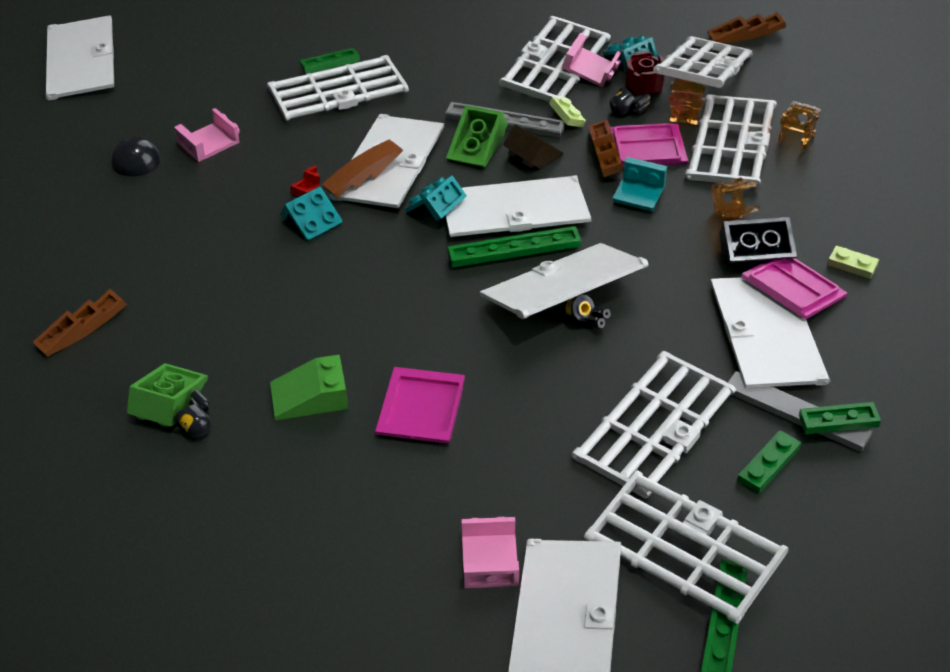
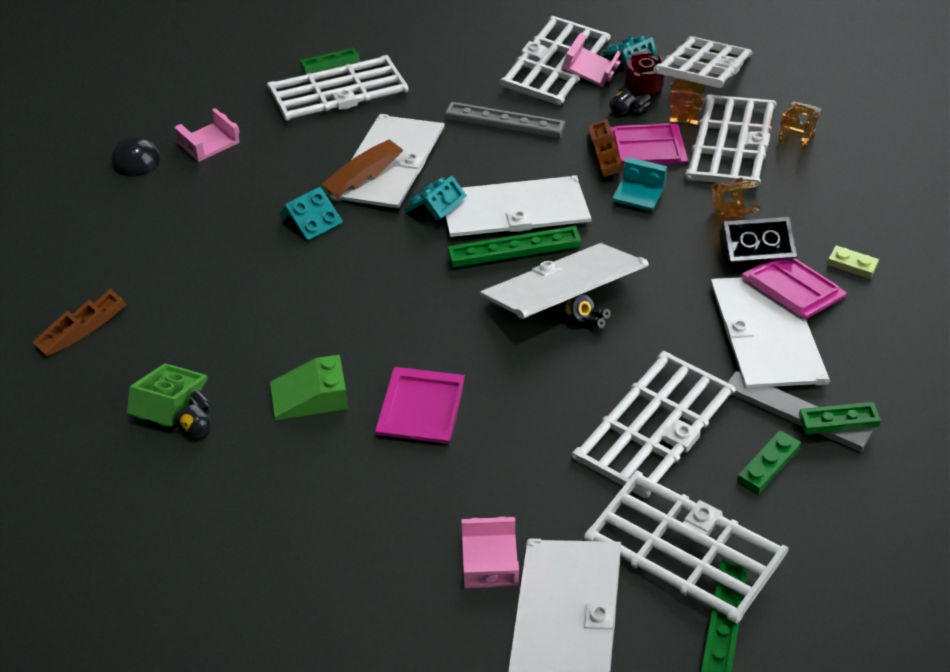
(79, 57): white door -> none
(310, 181): red slope -> none
(477, 136): bright green slope -> none
(530, 148): dark brown slope -> none
(567, 111): yellowish green plate -> none
(742, 30): dark orange slope -> none

